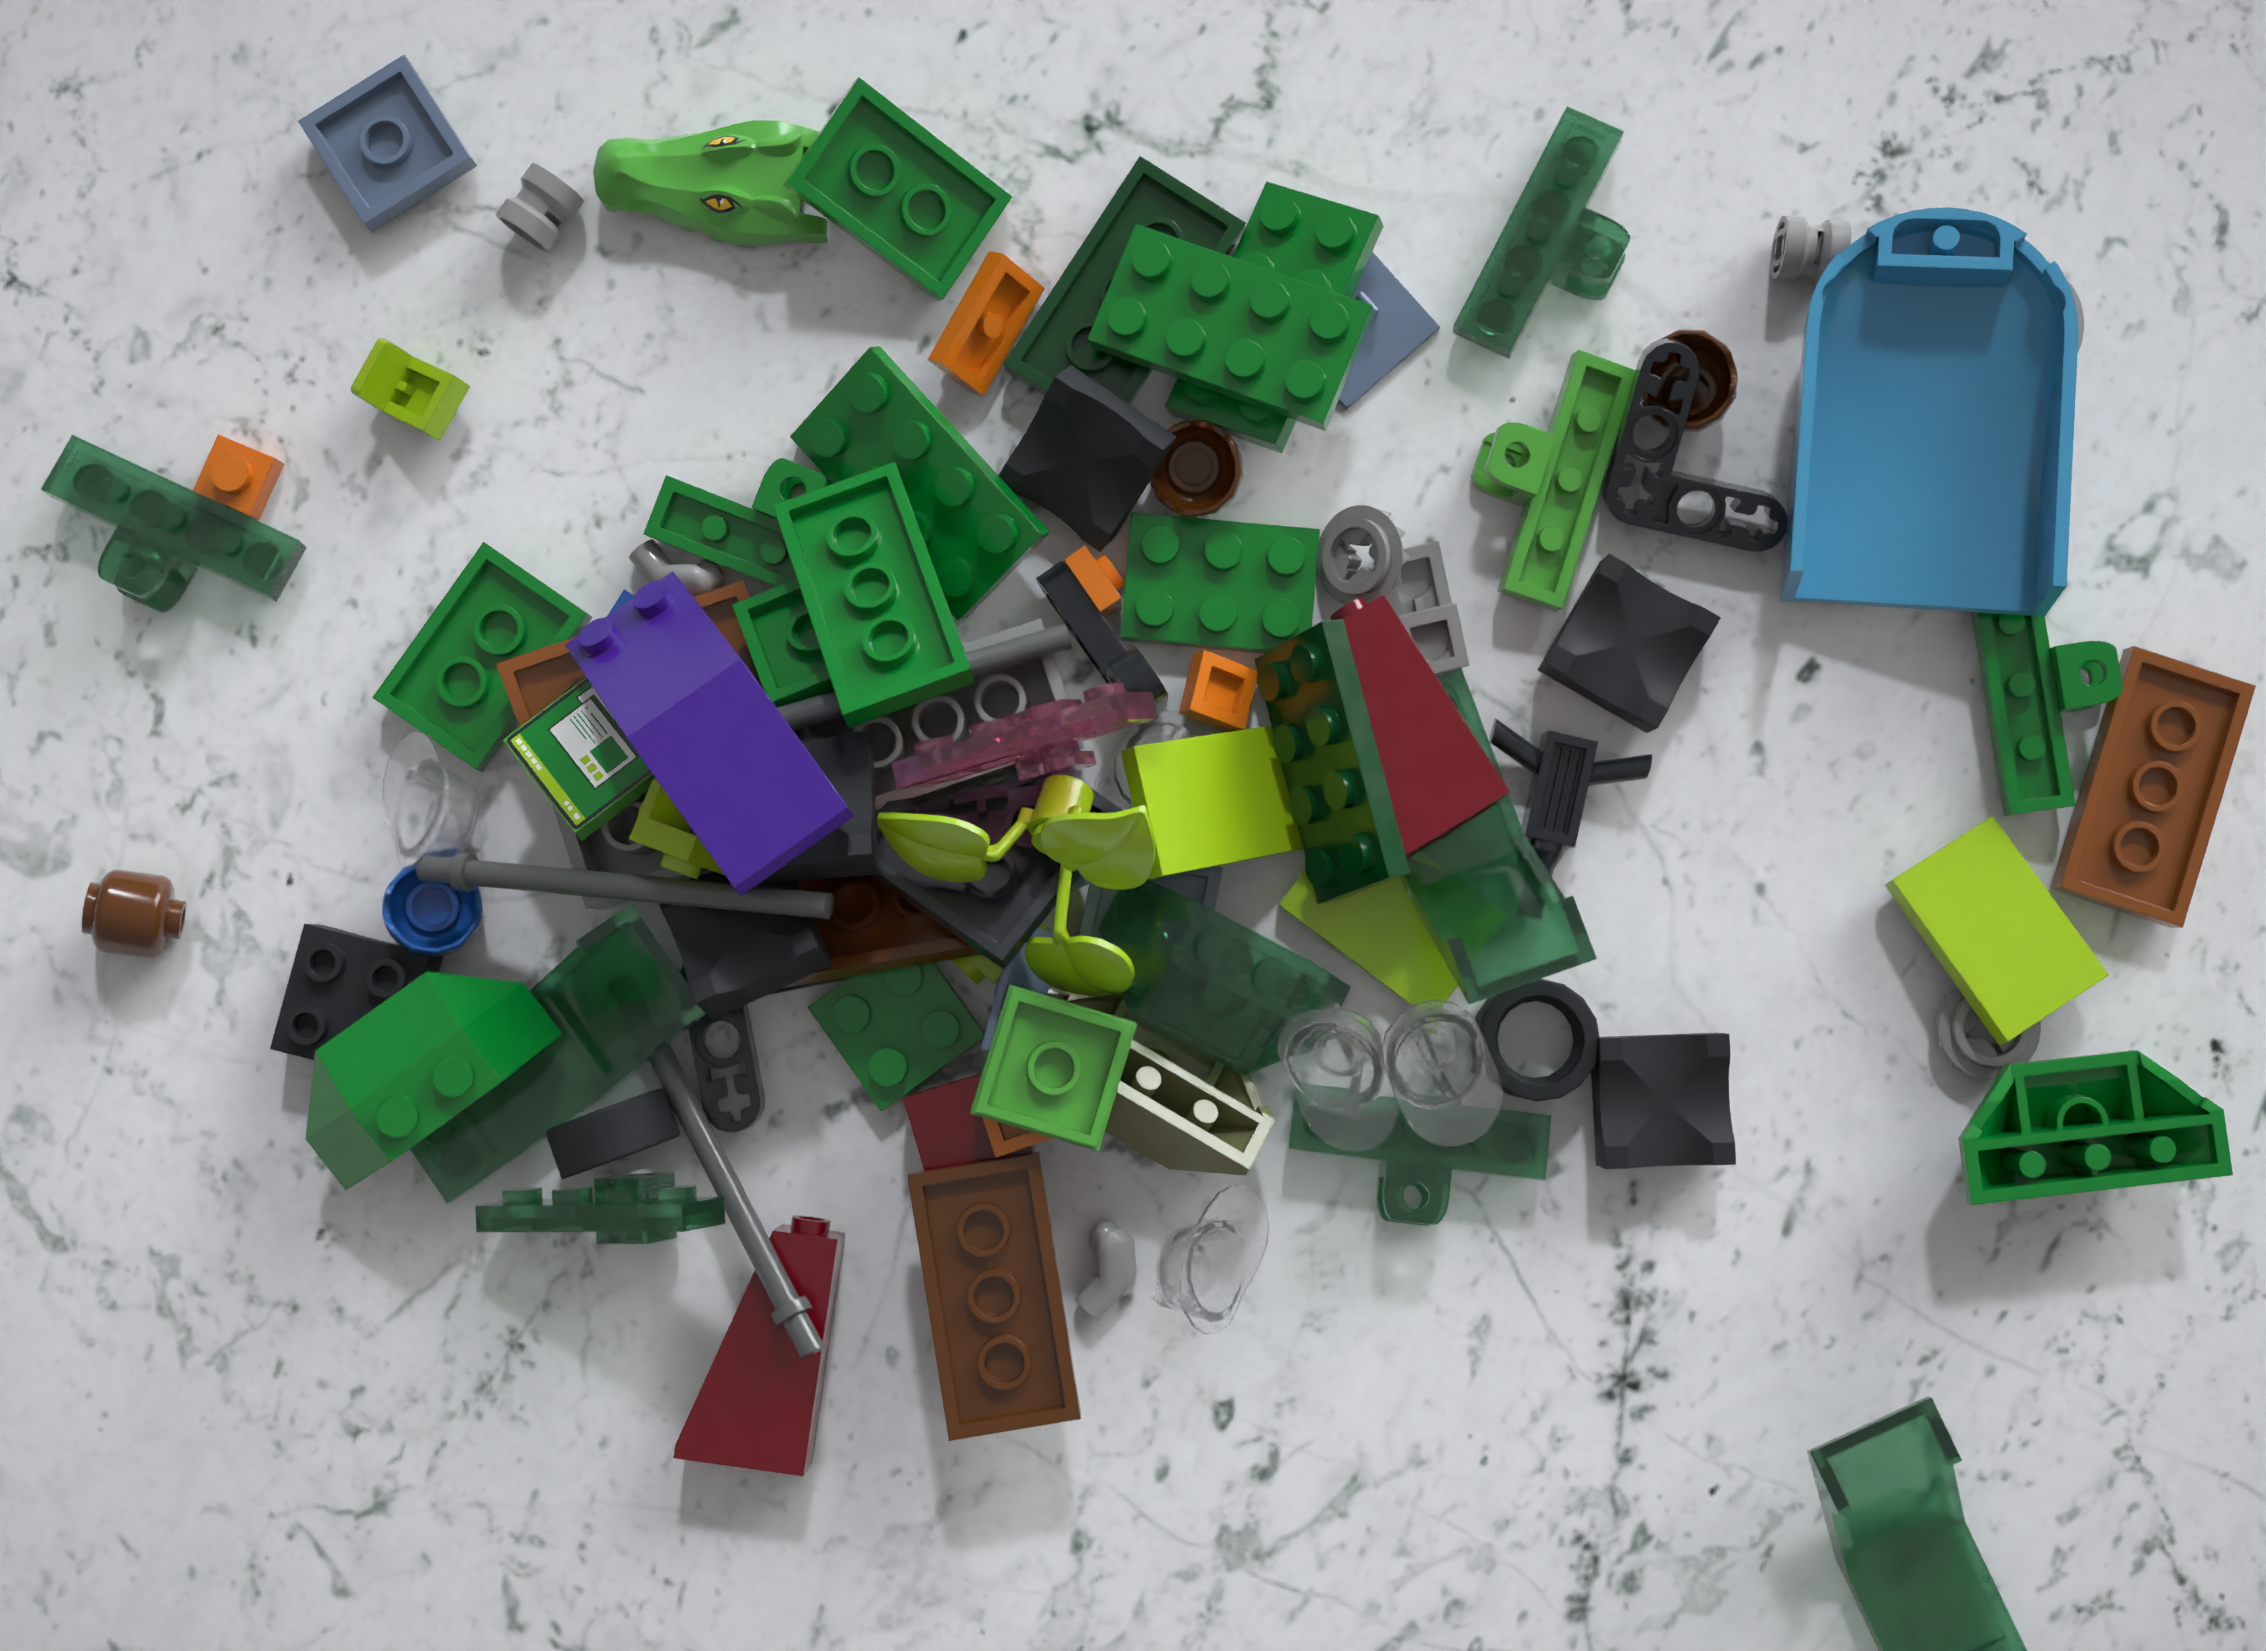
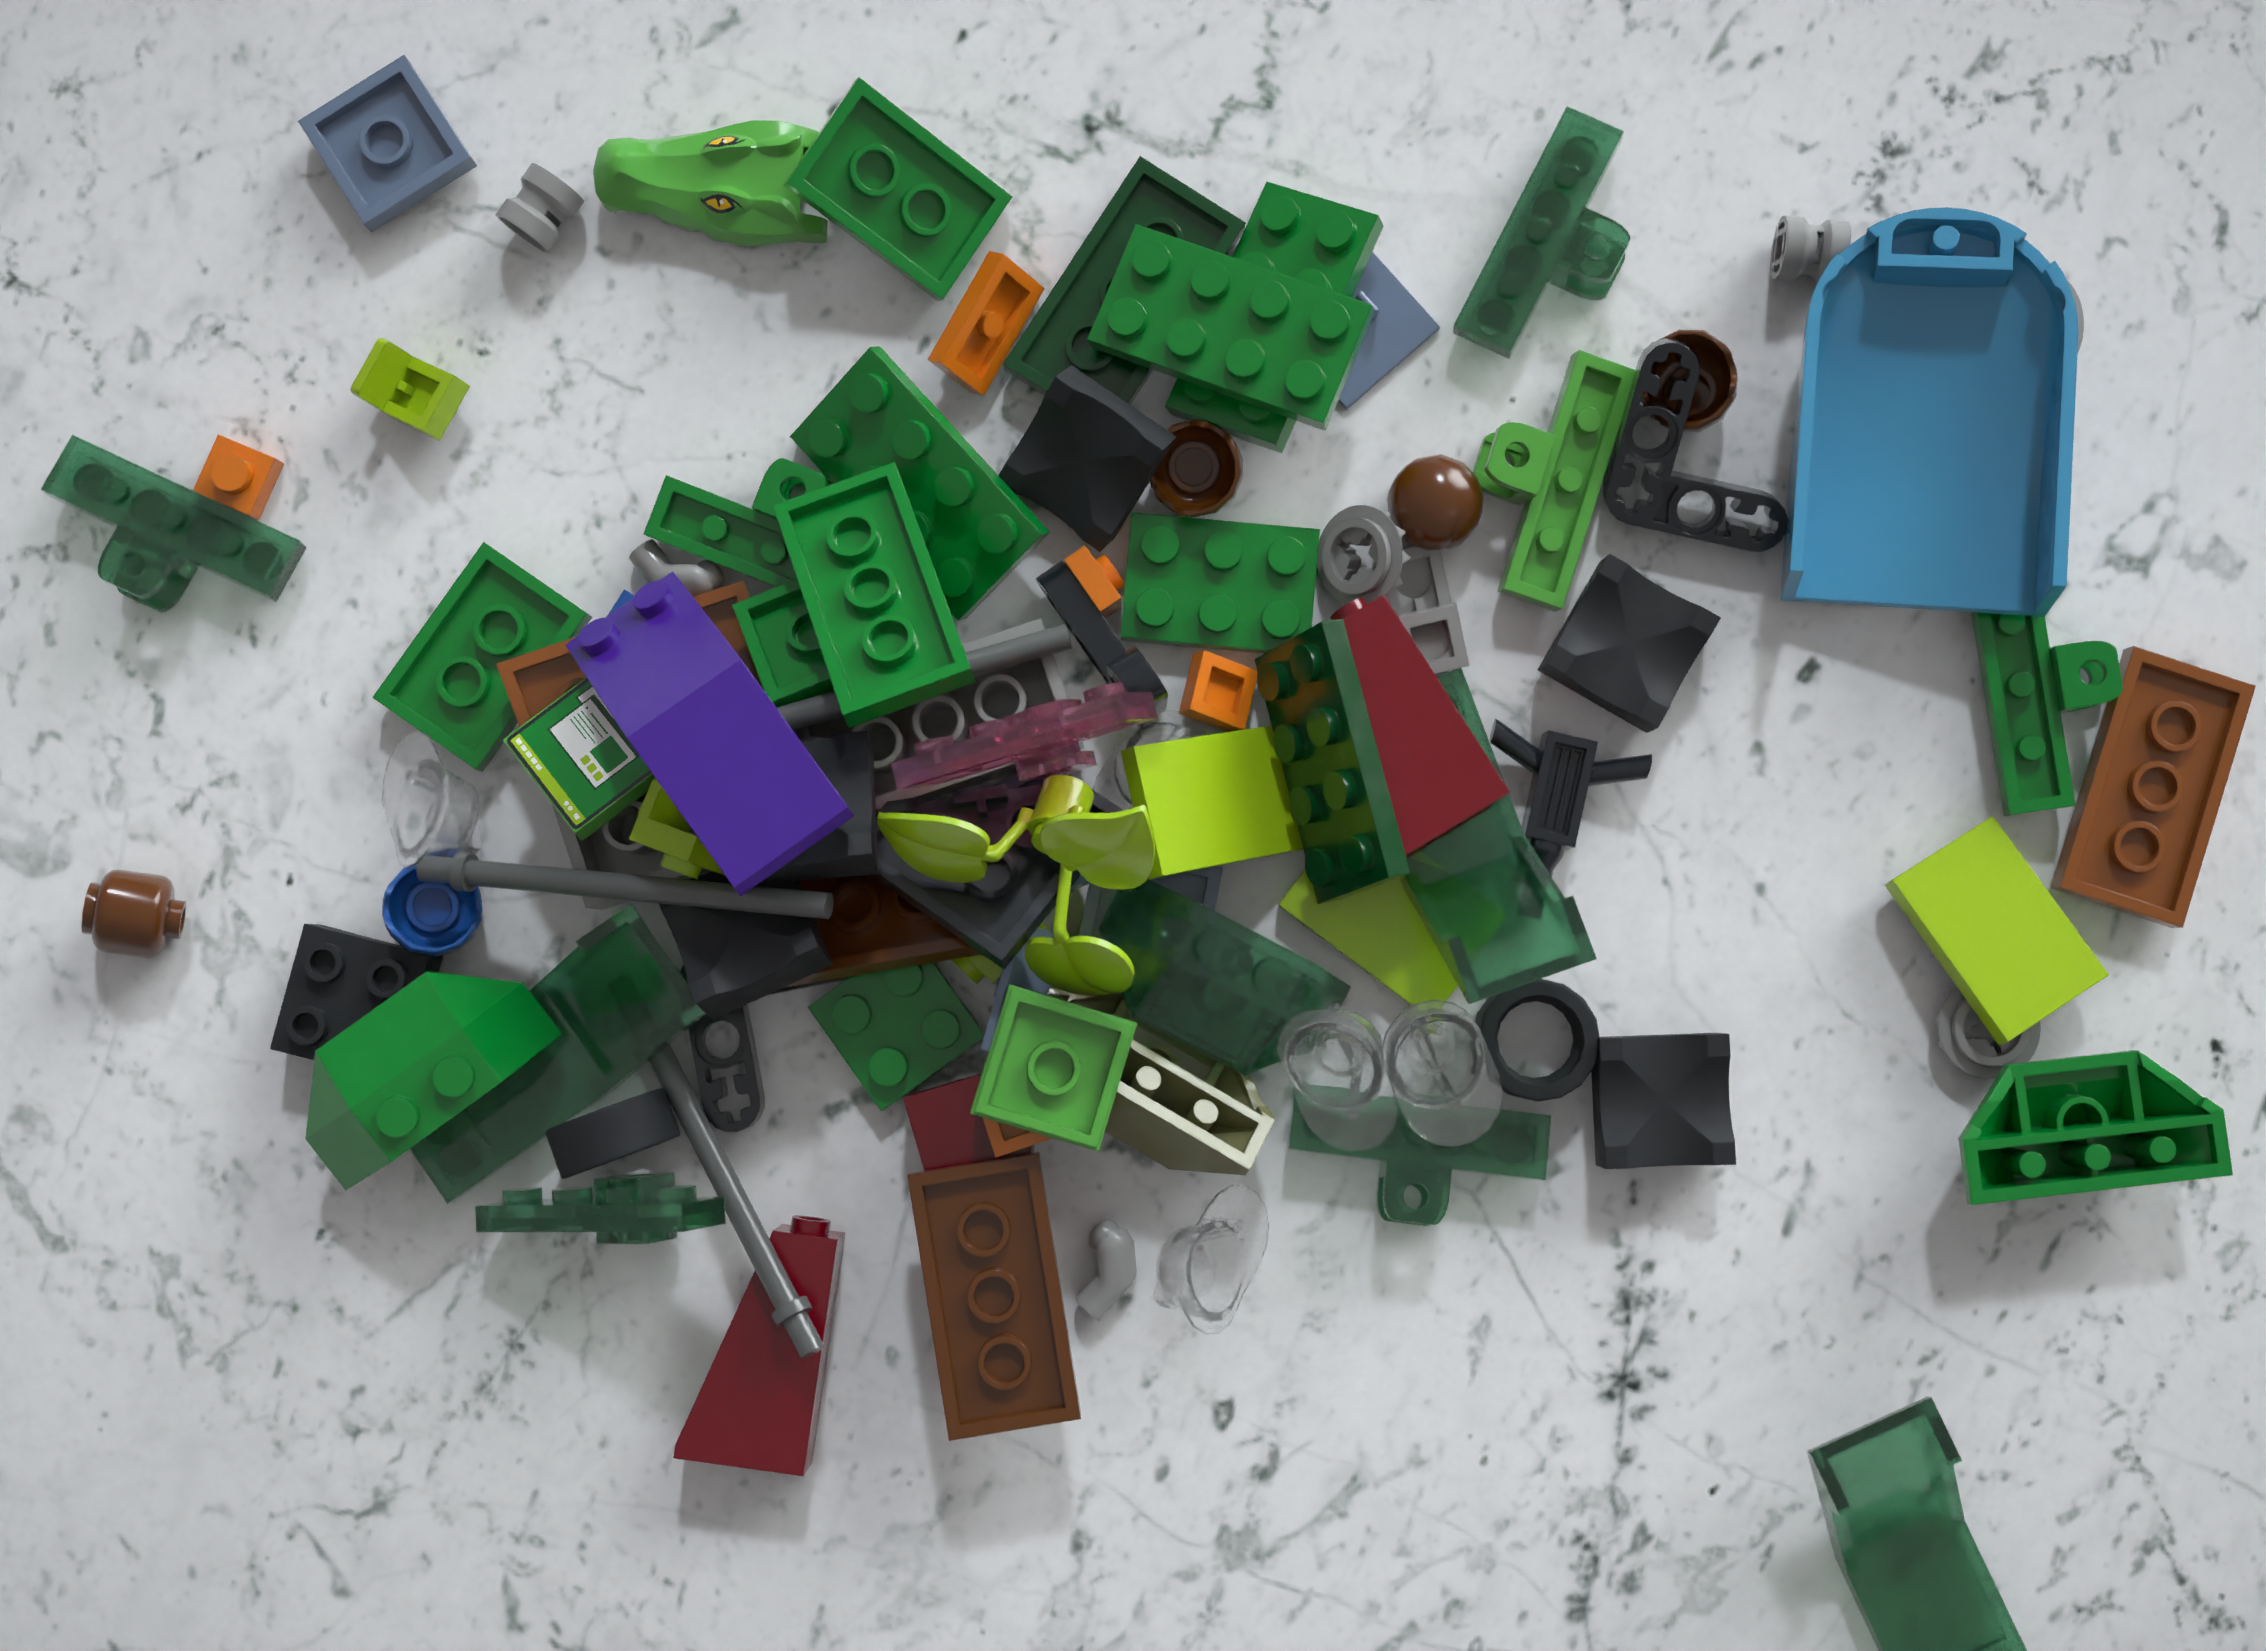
(1436, 502): none -> reddish brown hair

